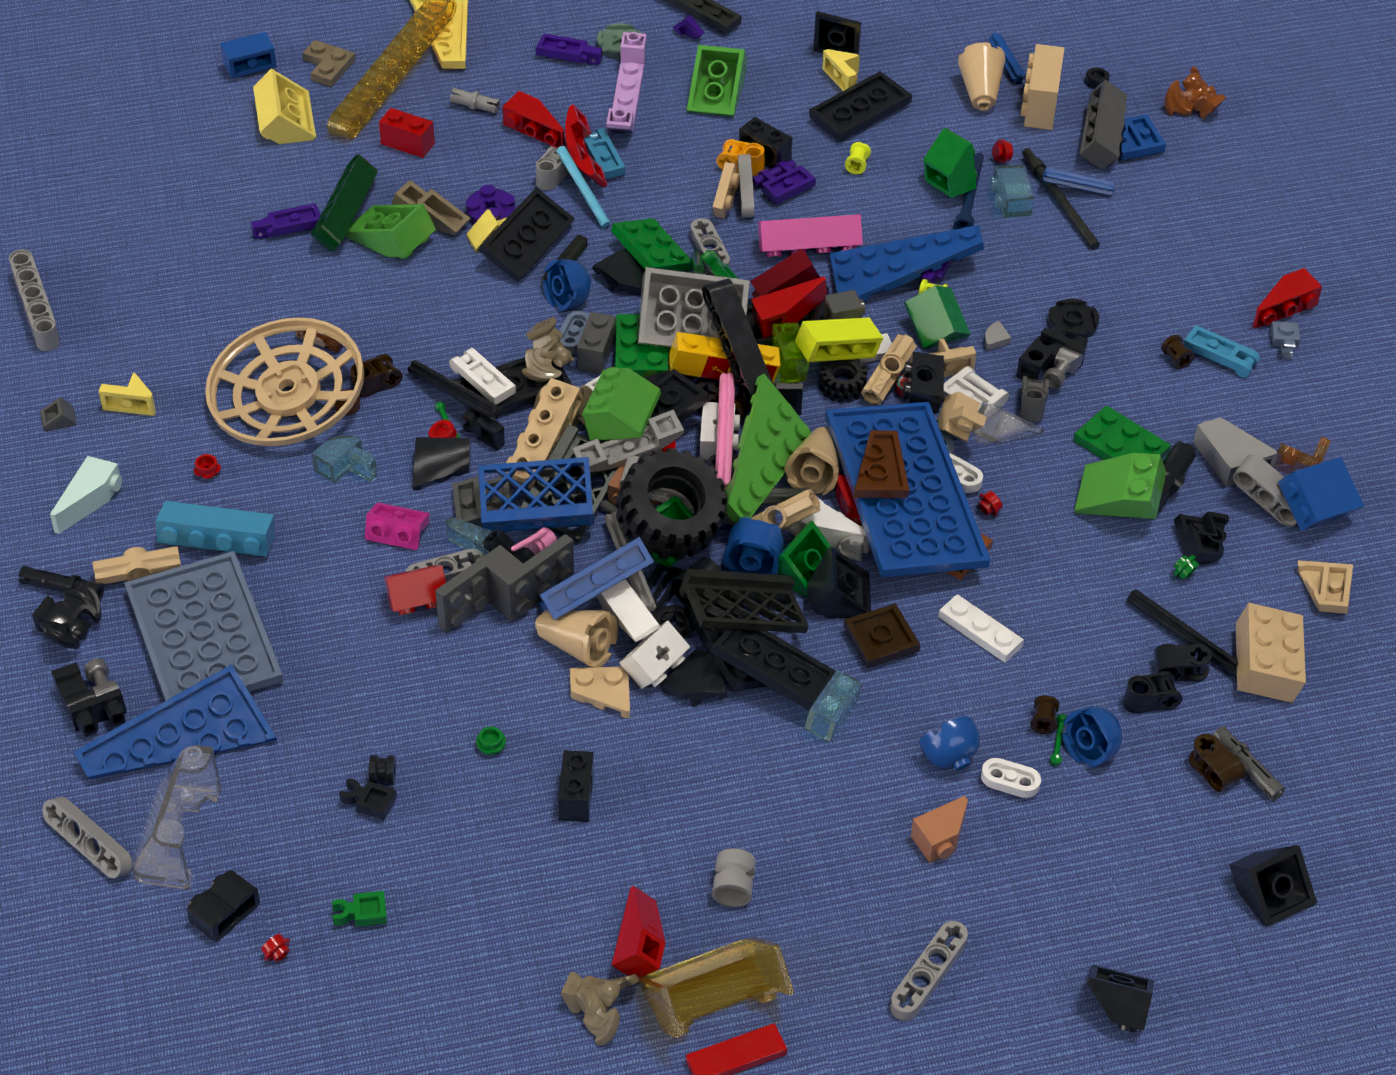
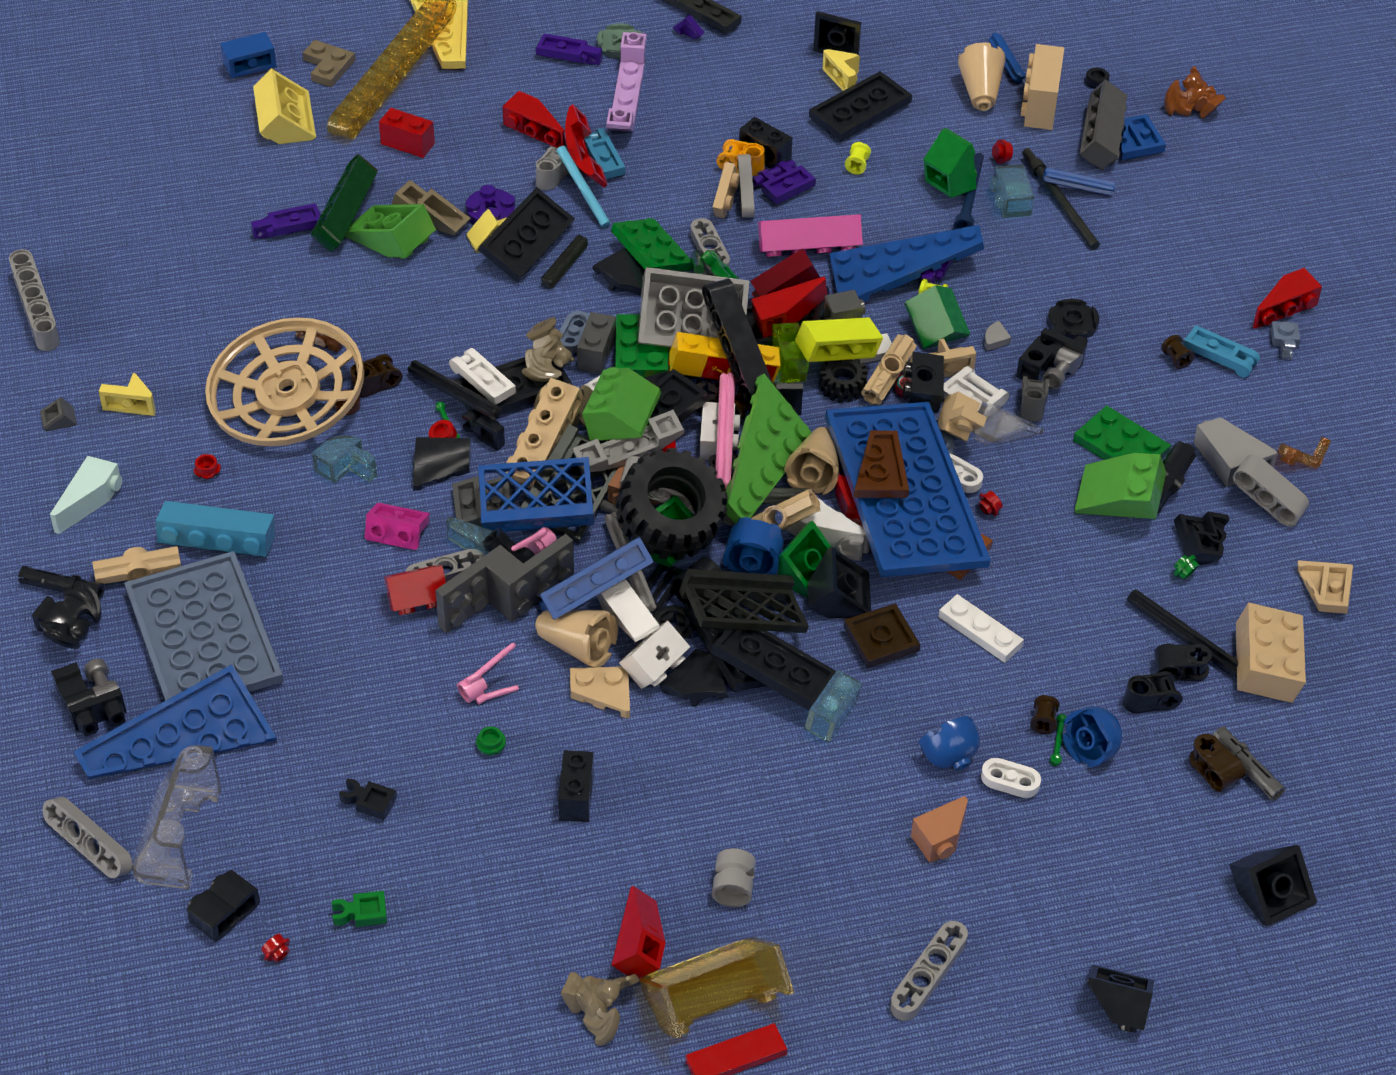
(382, 769): black wheel -> none
(474, 100): light grey pin -> none
(474, 685): none -> bright pink plant
(566, 284): blue cylinder -> none
(717, 80): bright green slope -> none
(1320, 493): blue brick -> none

